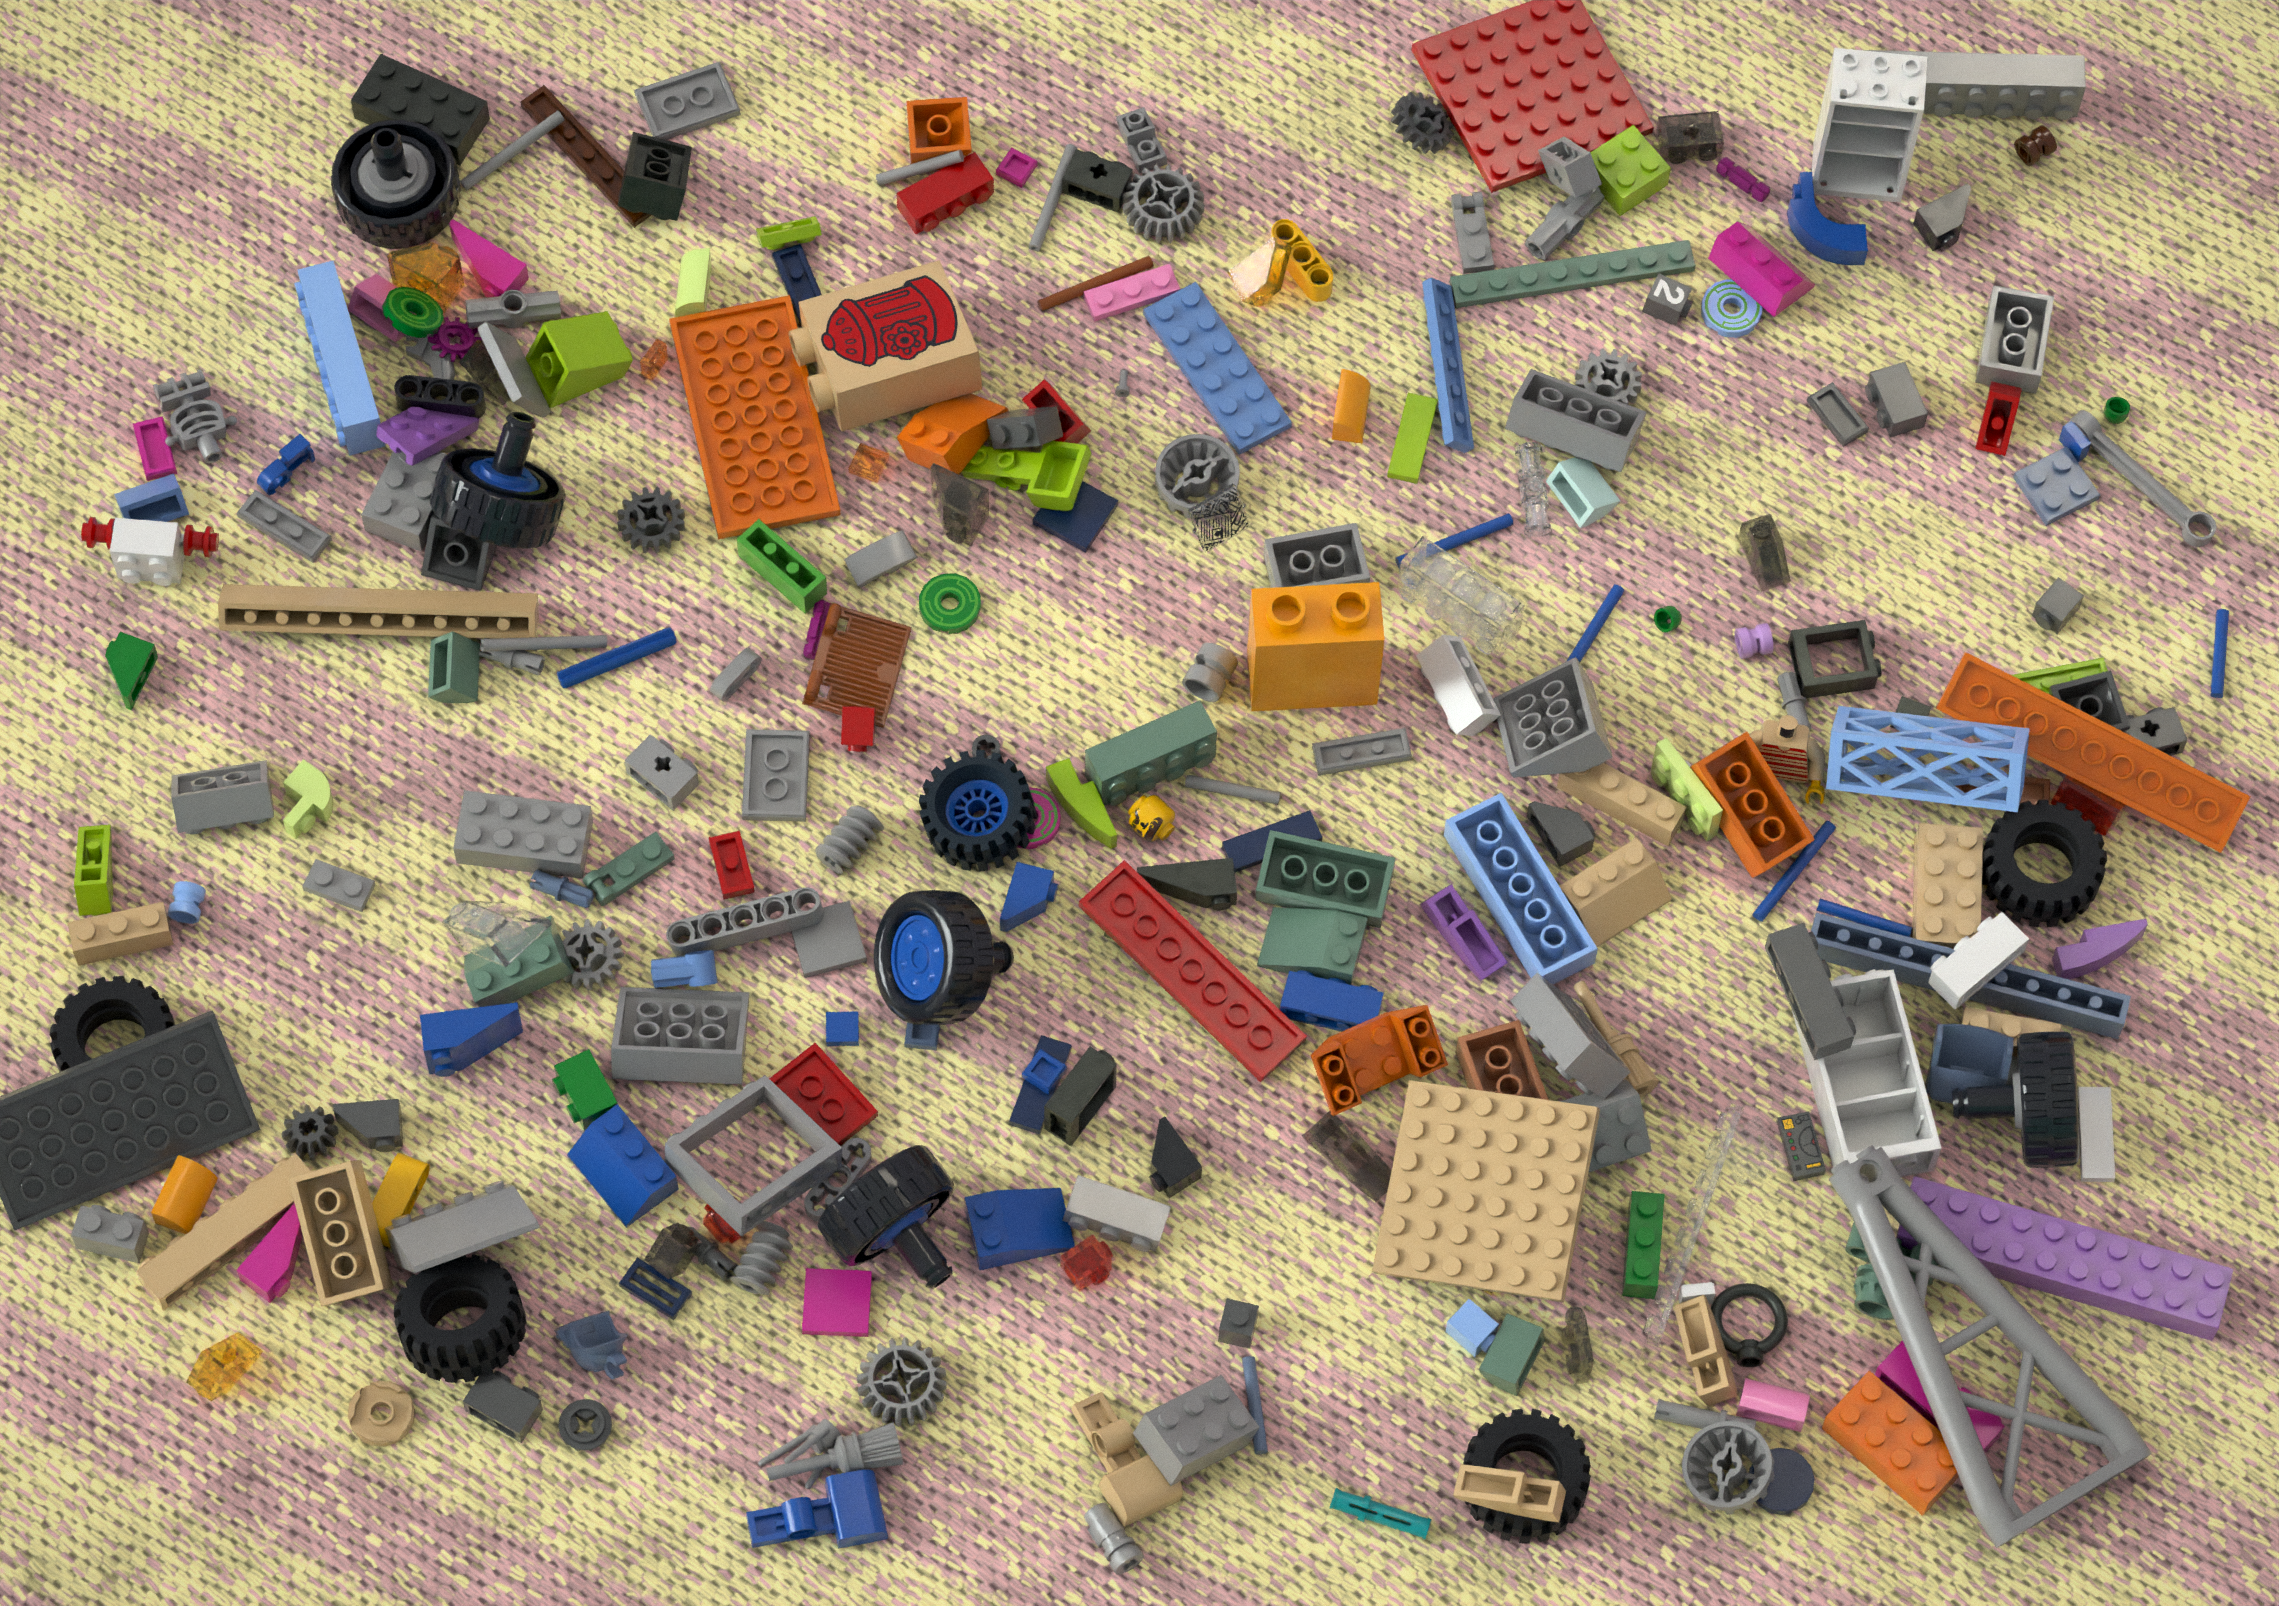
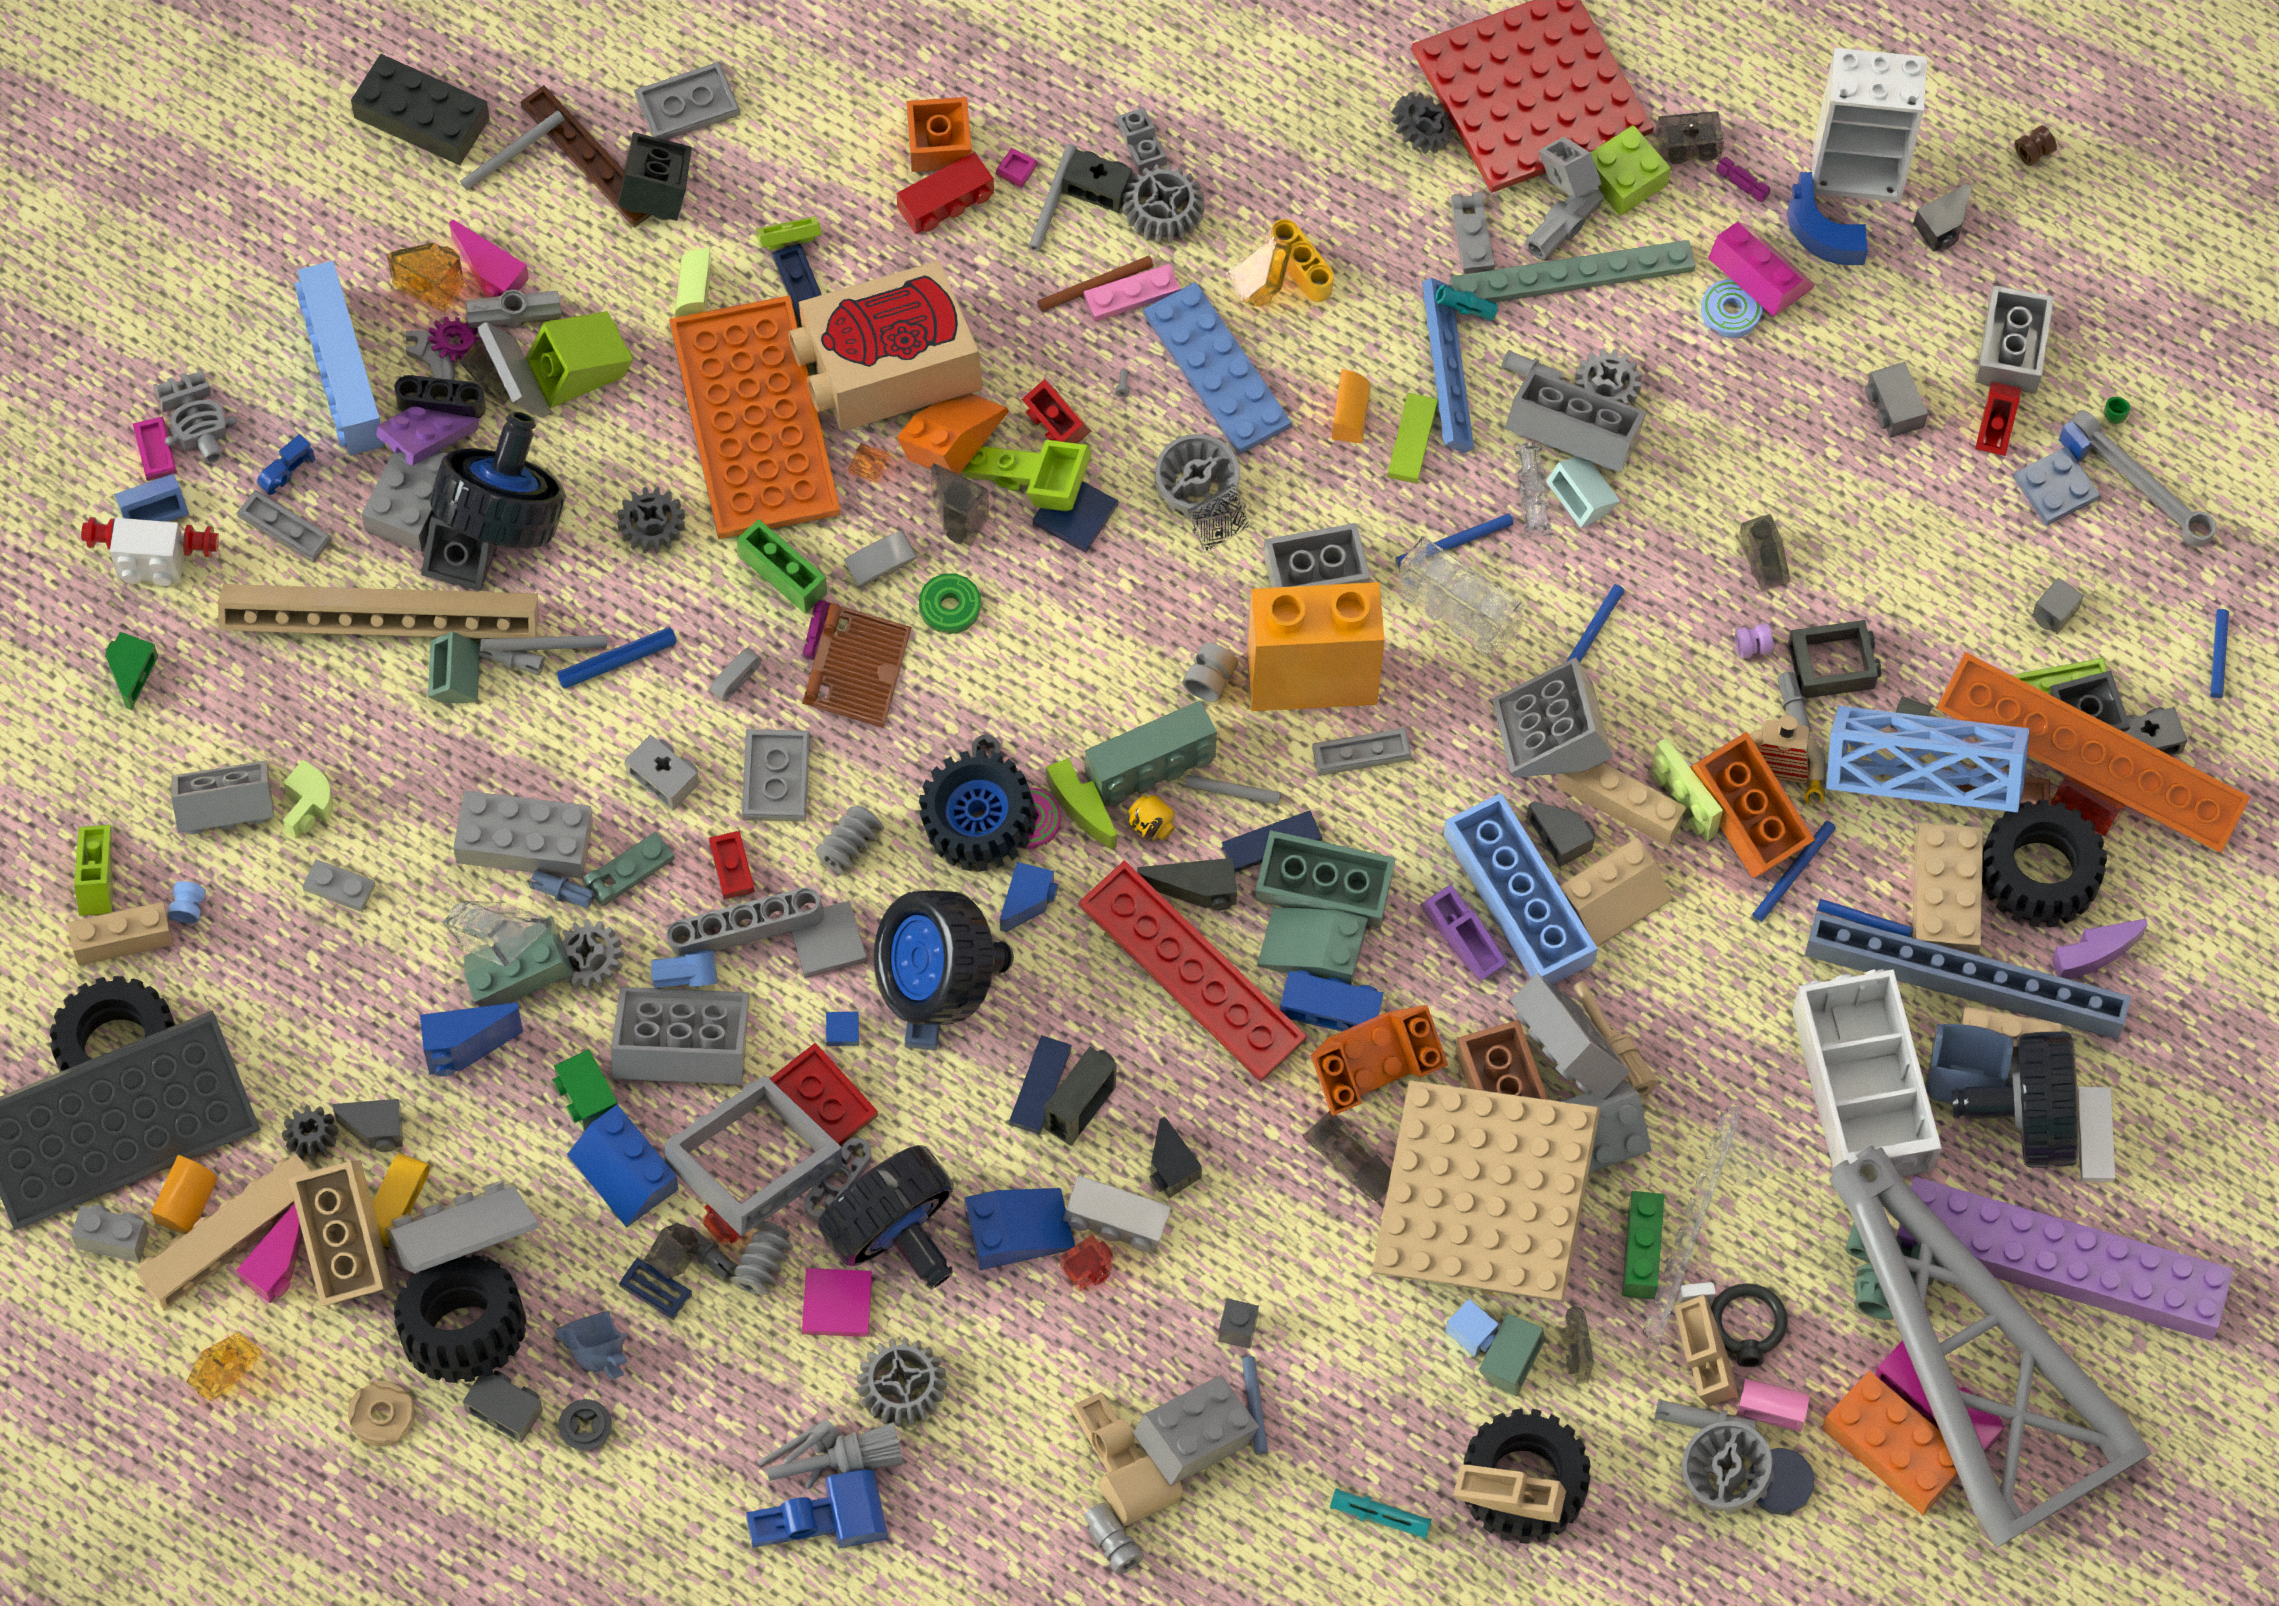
(367, 305): bright pink brick -> none
(395, 184): black wheel -> none
(405, 299): green tile -> none
(654, 359): clear orange tile -> none
(858, 727): red brick -> none
(919, 167): light grey bar -> none
(1025, 427): dark grey brick -> none
(1044, 1071): blue tile -> none
(1458, 685): white brick -> none
(1466, 302): none -> teal pin
(1522, 365): none -> light grey axle
(1665, 613): green hinge -> none
(1668, 300): dark grey brick -> none
(1801, 1146): dark grey tile -> none
(1810, 991): dark grey brick -> none
(1837, 414): dark grey tile -> none
(1977, 959): white brick -> none
(2002, 84): light grey brick -> none

